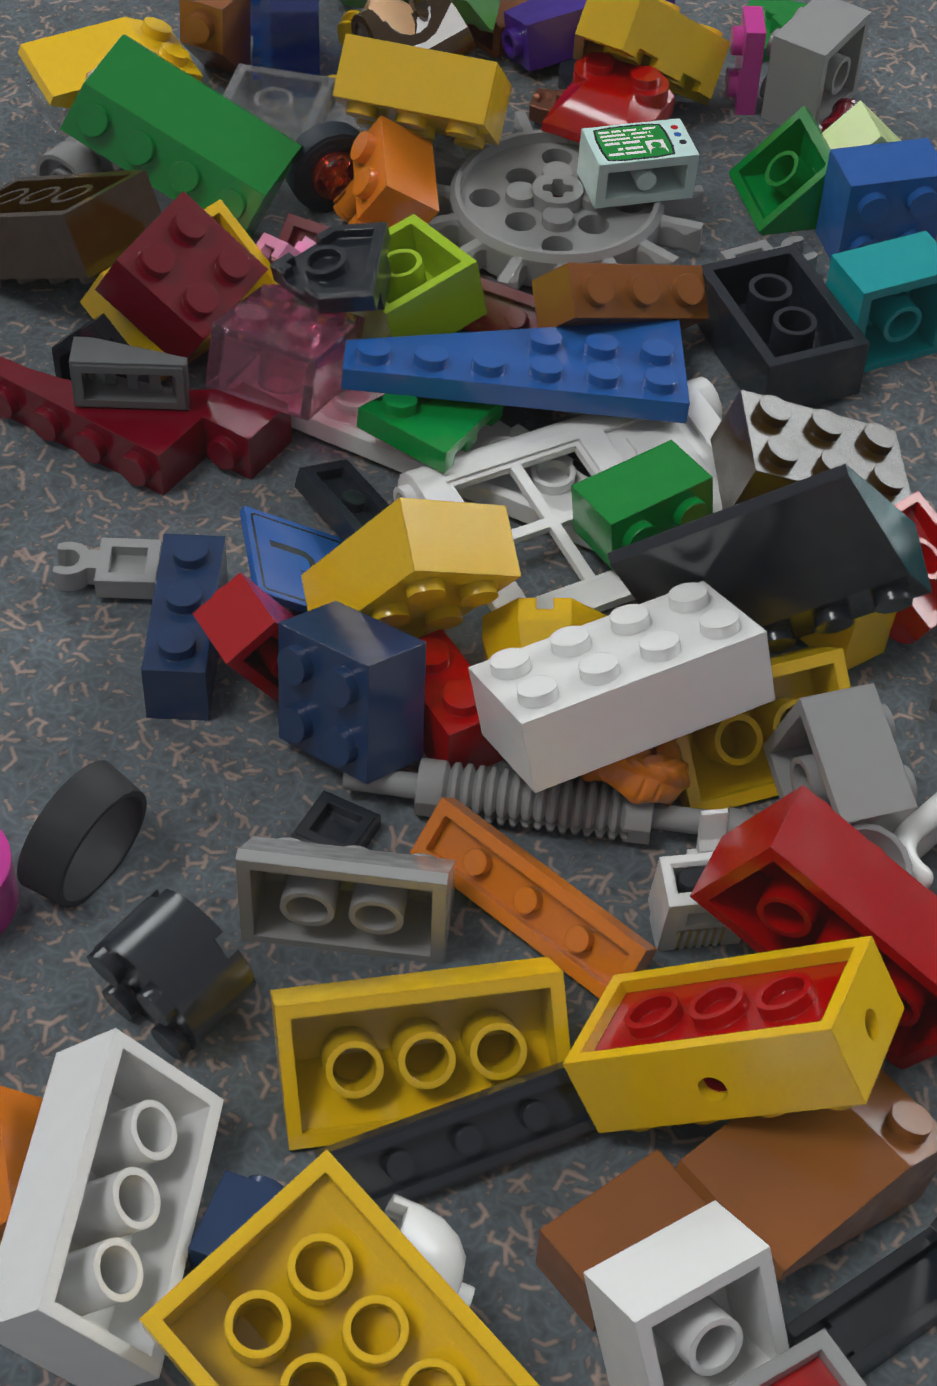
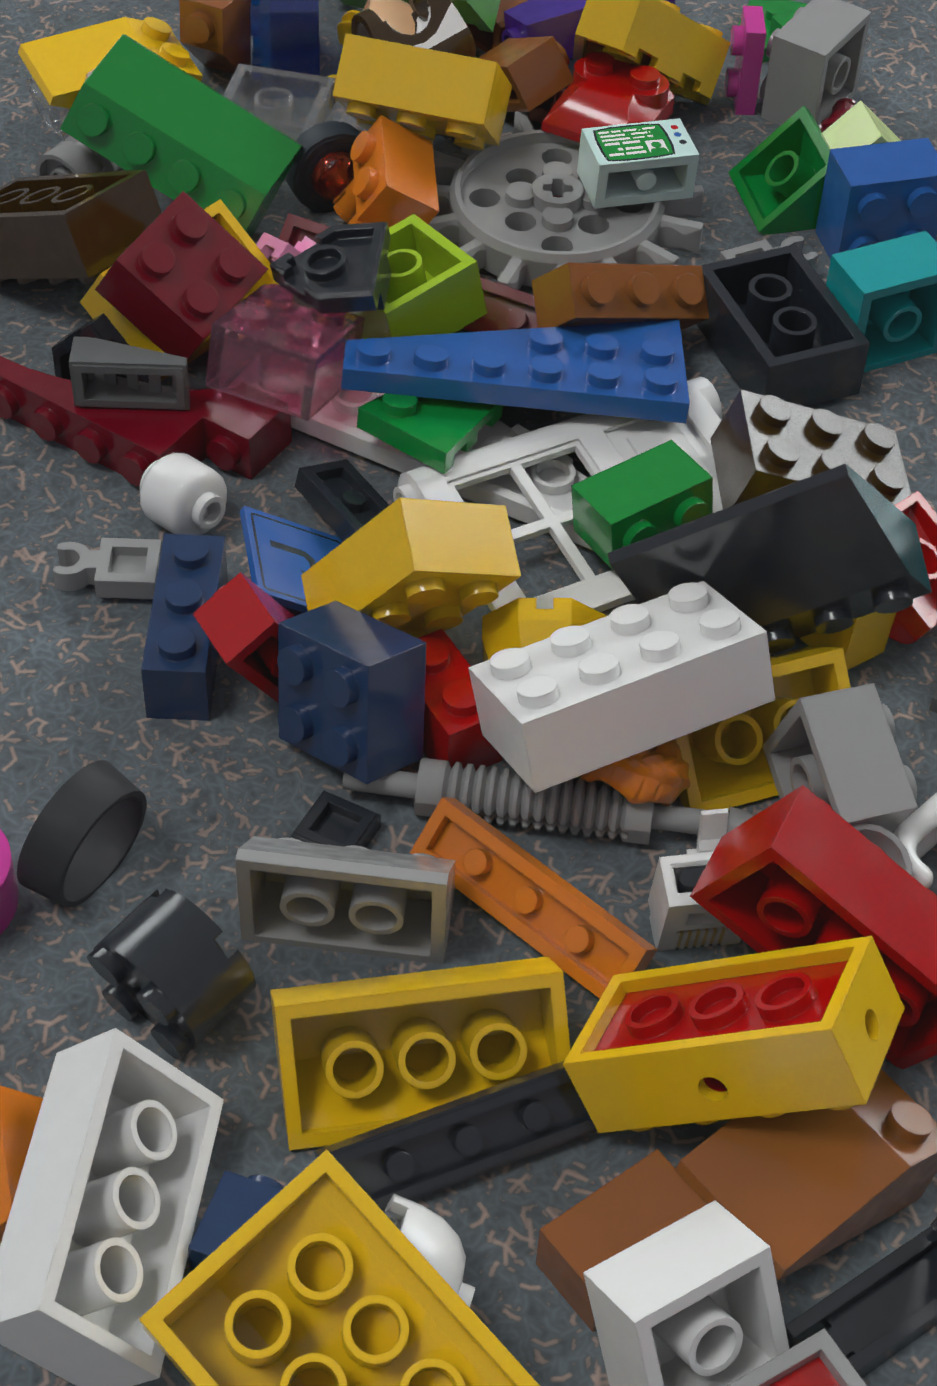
(183, 494): none -> white head
(534, 68): none -> dark orange brick

